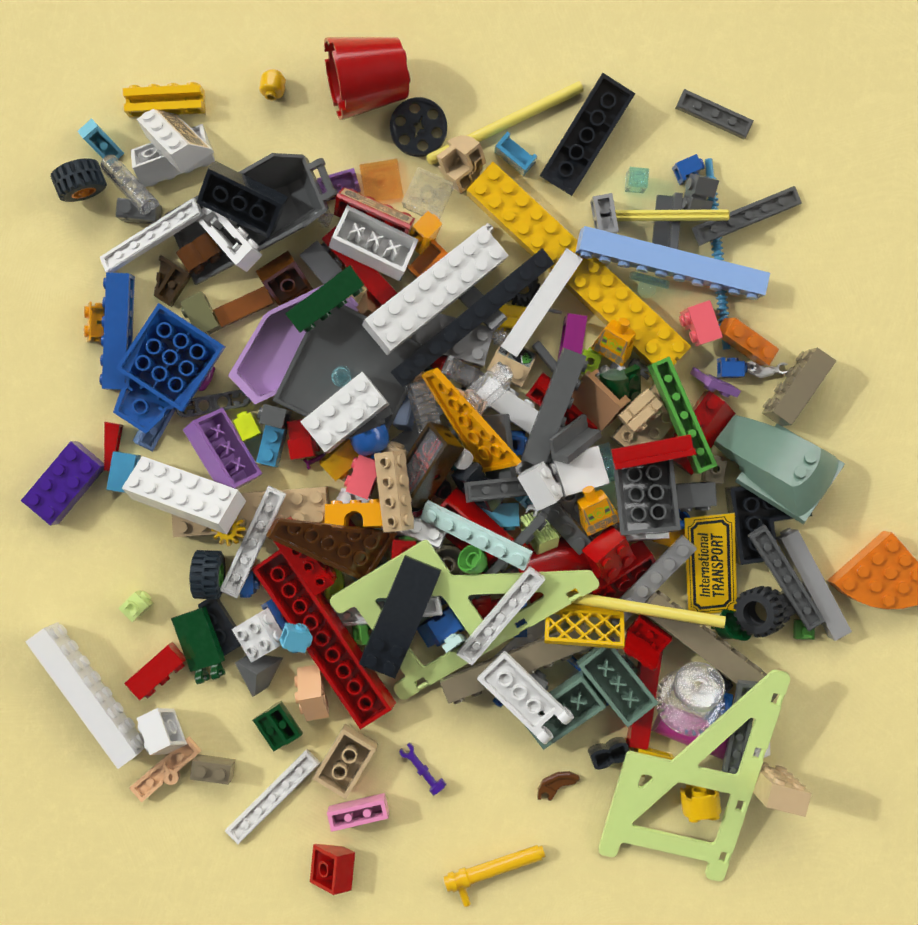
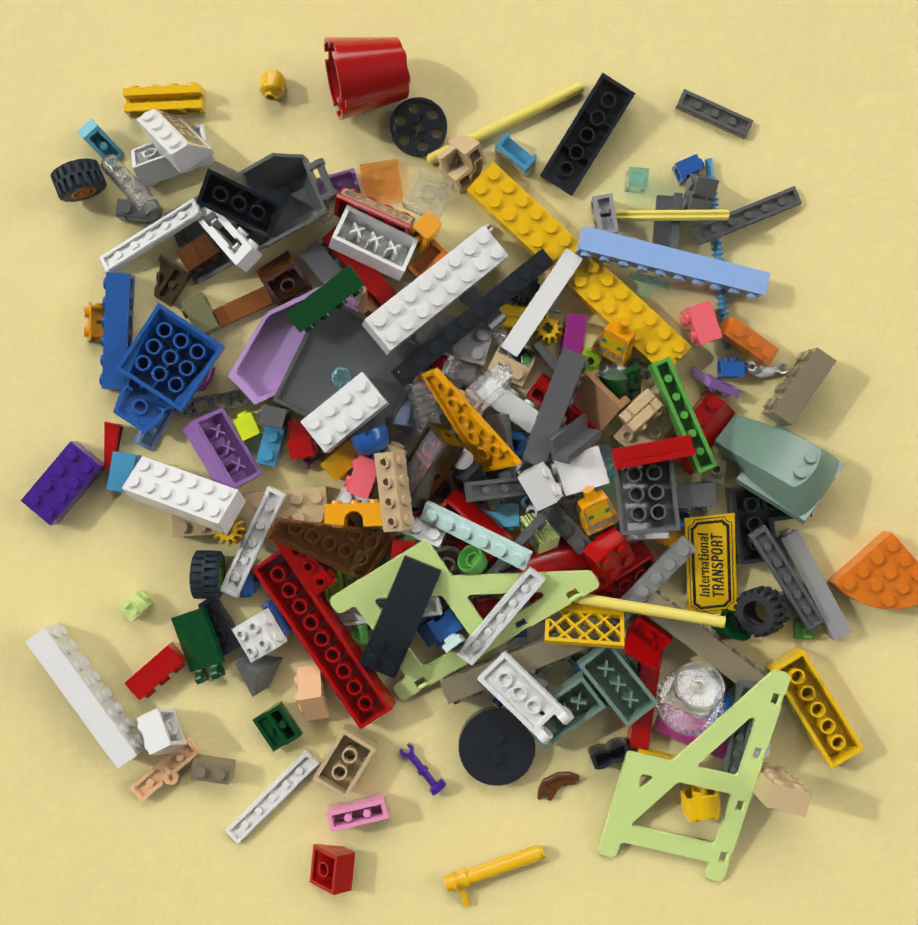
(295, 637): medium azure brick -> none
(496, 746): none -> black brick
(553, 333): none -> yellow gear
(816, 709): none -> yellow brick

